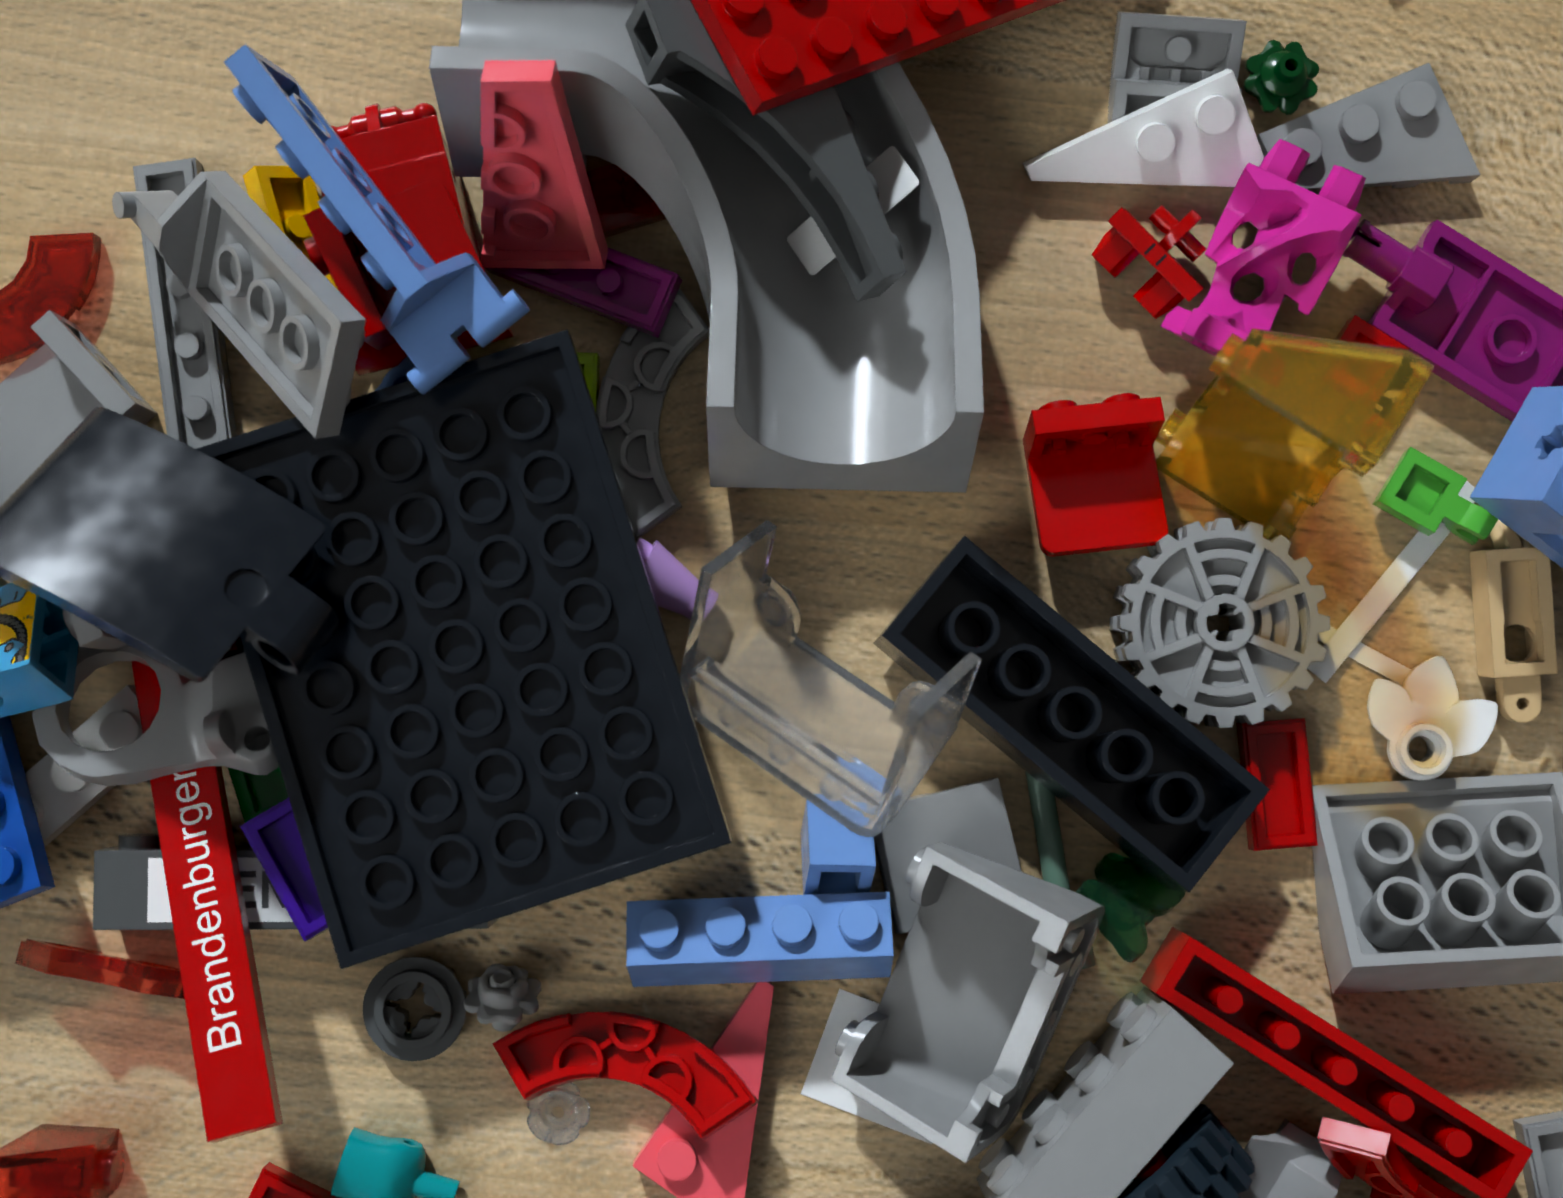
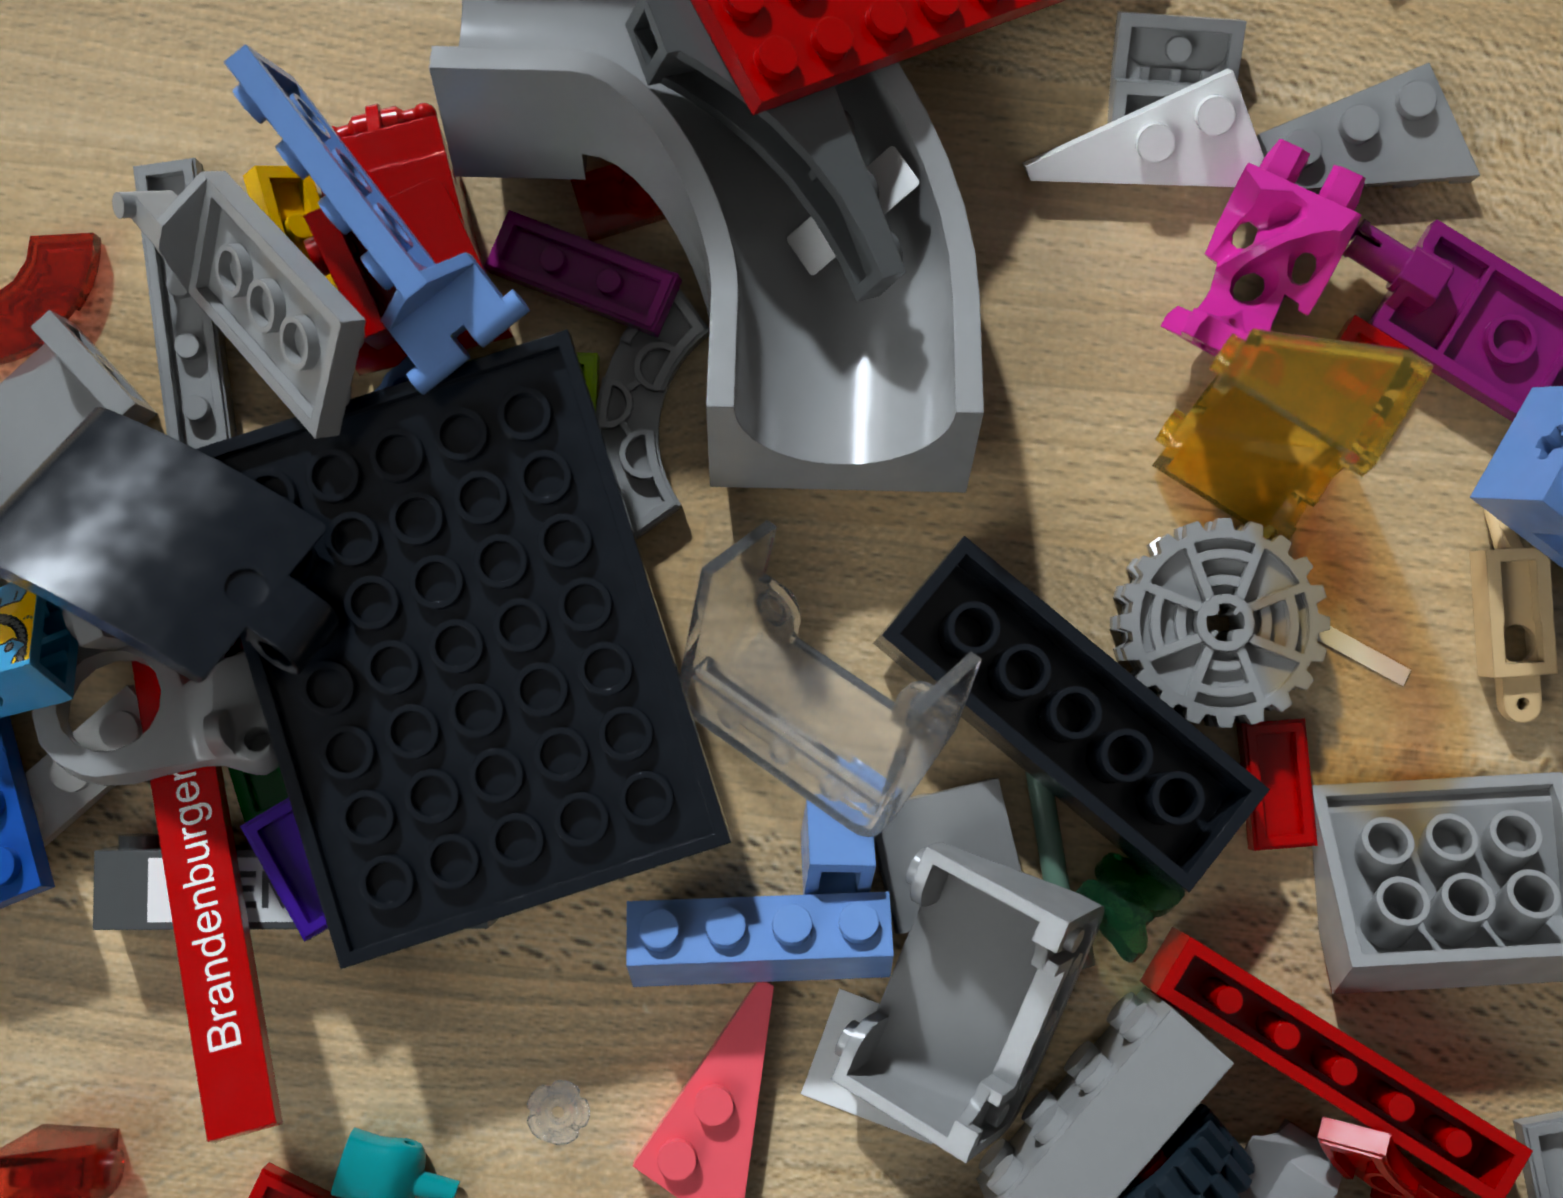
(97, 967): clear red tile -> none
(389, 1022): dark grey gear -> none
(502, 996): light grey plant -> none
(534, 173): coral wing -> none
(631, 1051): red tile -> none
(670, 580): lavender cone -> none
(1095, 474): red bracket -> none
(1130, 239): red hips -> none
(1281, 77): dark green plant -> none
(1381, 596): white sticker -> none
(1427, 493): bright green plate -> none
(1431, 710): white plate -> none

